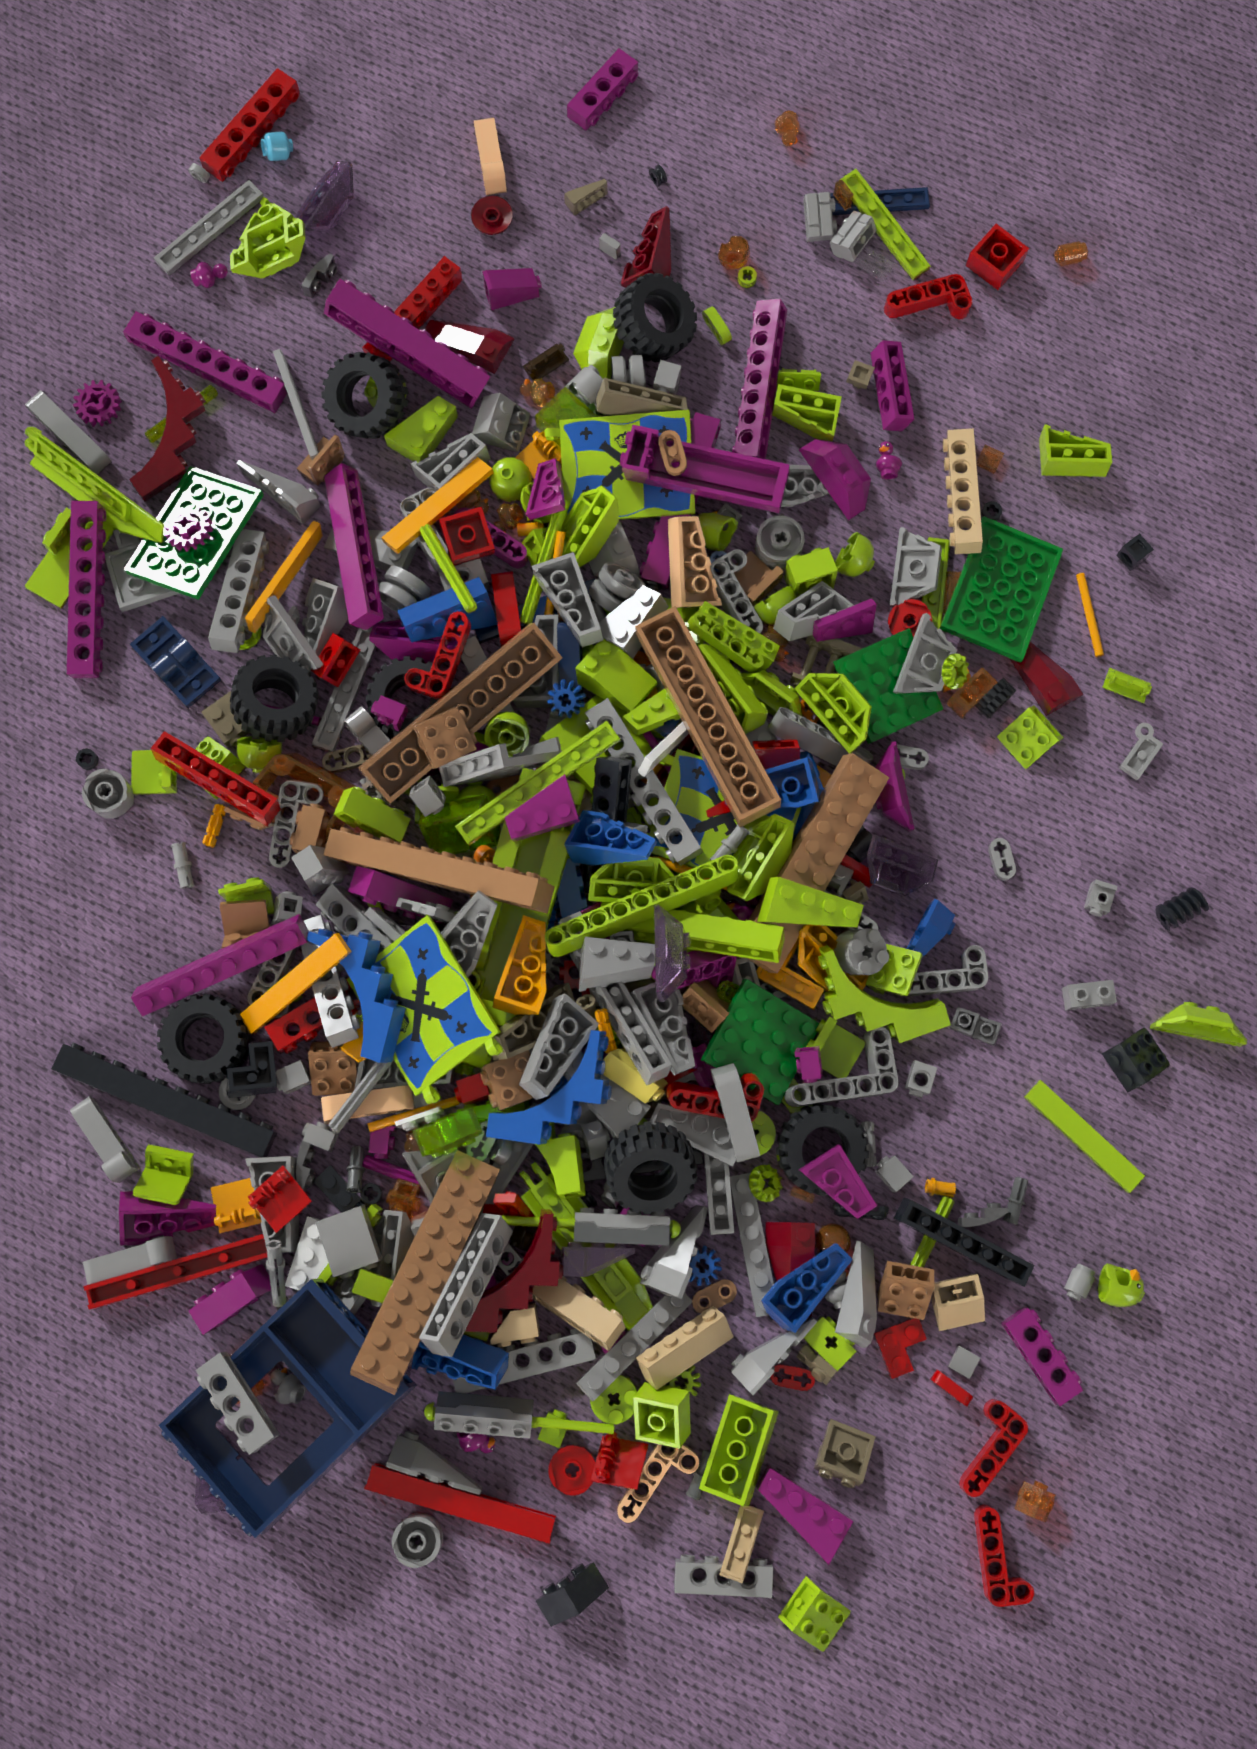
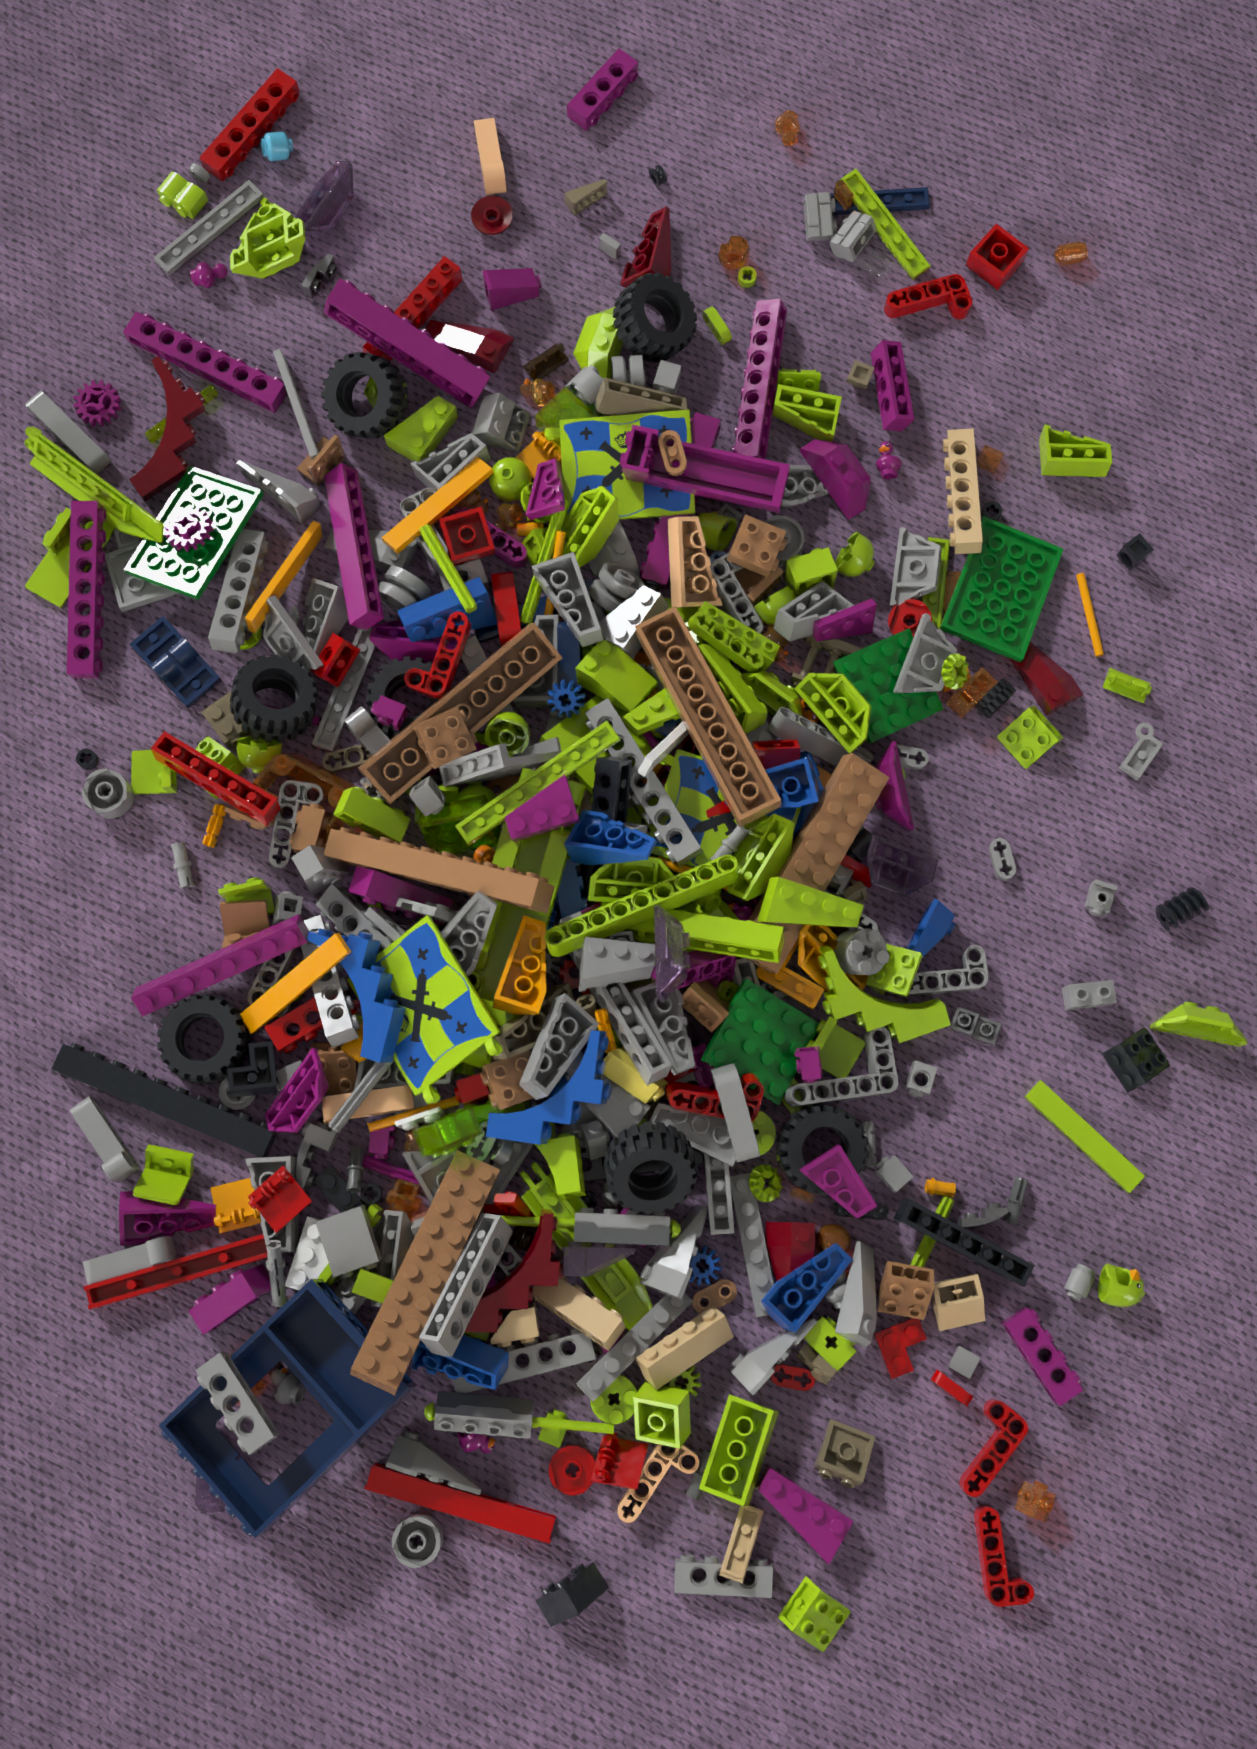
(182, 195): none -> lime brick
(298, 1096): none -> magenta wedge
(757, 546): none -> medium nougat brick

